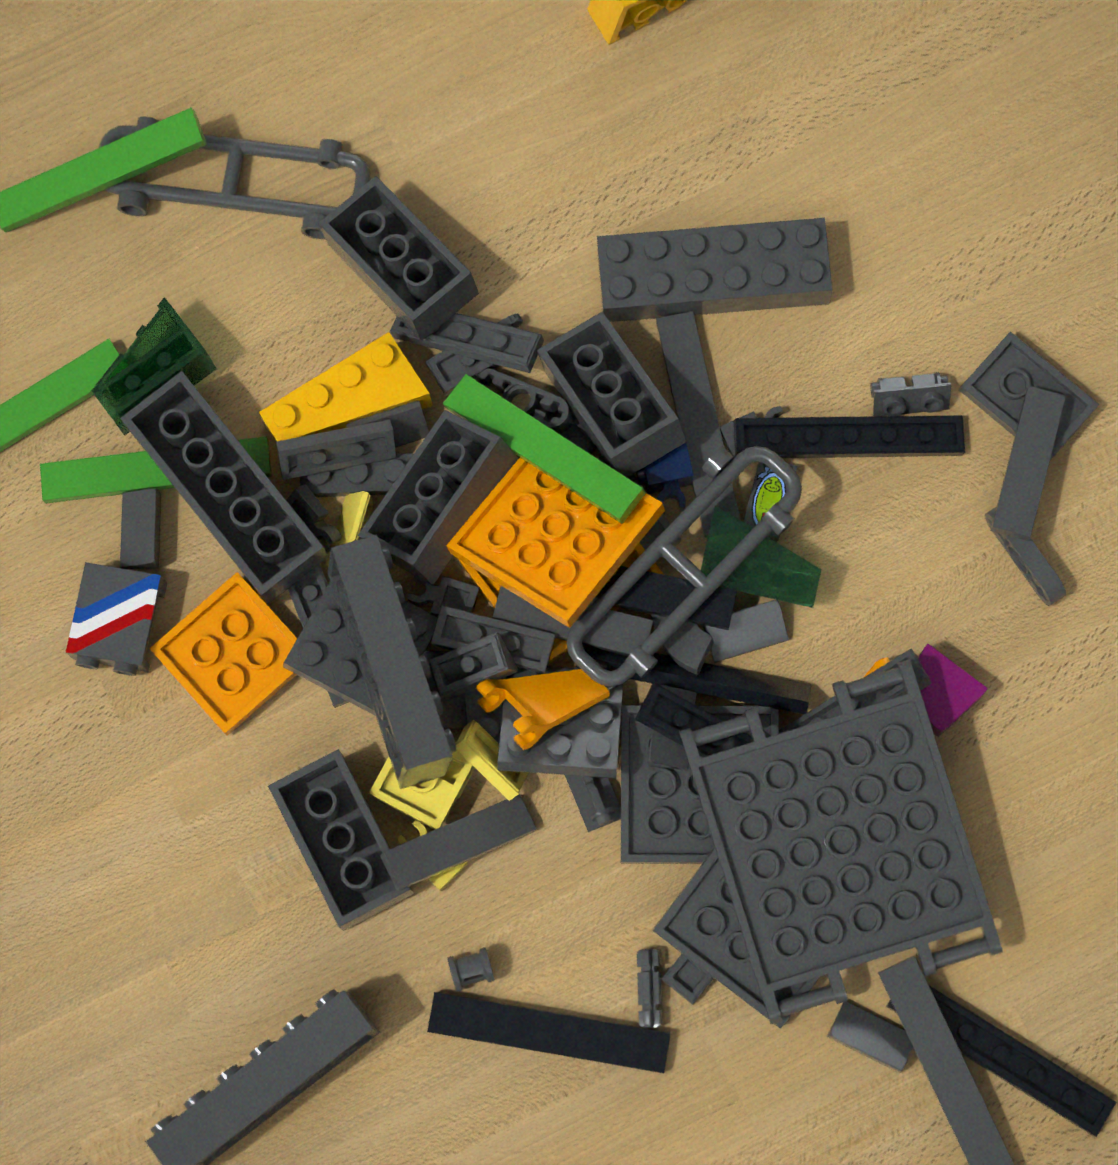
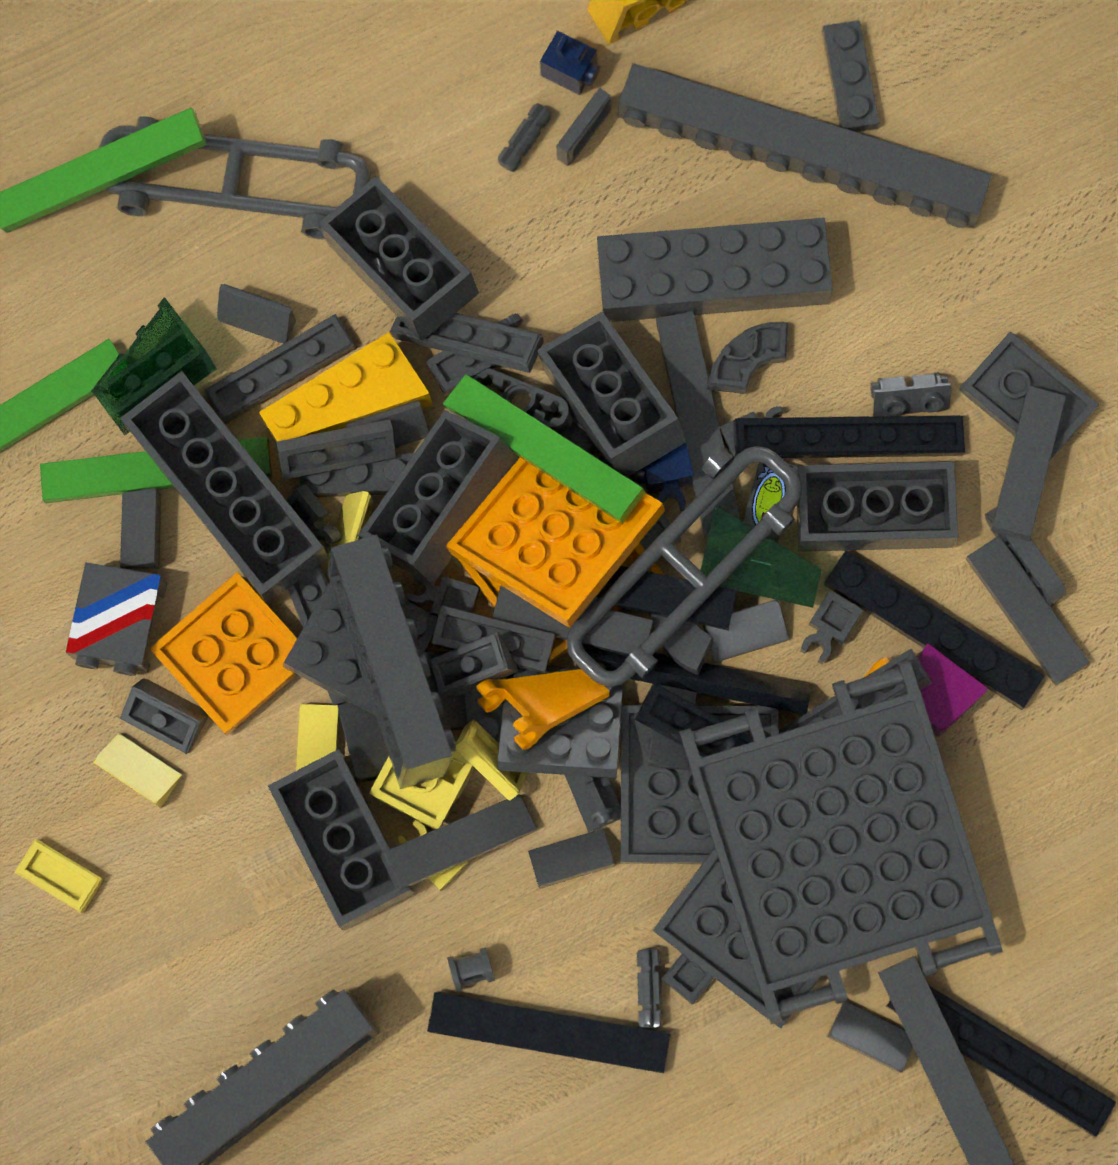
(59, 876): none -> light yellow tile
(138, 769): none -> light yellow slope
(164, 715): none -> dark grey slope
(255, 314): none -> dark grey slope
(280, 369): none -> dark grey tile
(316, 733): none -> light yellow tile
(363, 741): none -> dark grey slope
(524, 137): none -> dark grey axle
(569, 63): none -> dark blue brick
(571, 858): none -> dark grey slope
(583, 127): none -> dark grey tile
(746, 354): none -> dark grey tile
(803, 146): none -> dark grey brick
(833, 621): none -> dark grey plate
(850, 76): none -> dark grey plate
(877, 506): none -> dark grey brick
(928, 624): none -> black plate
(1027, 610): none -> dark grey tile

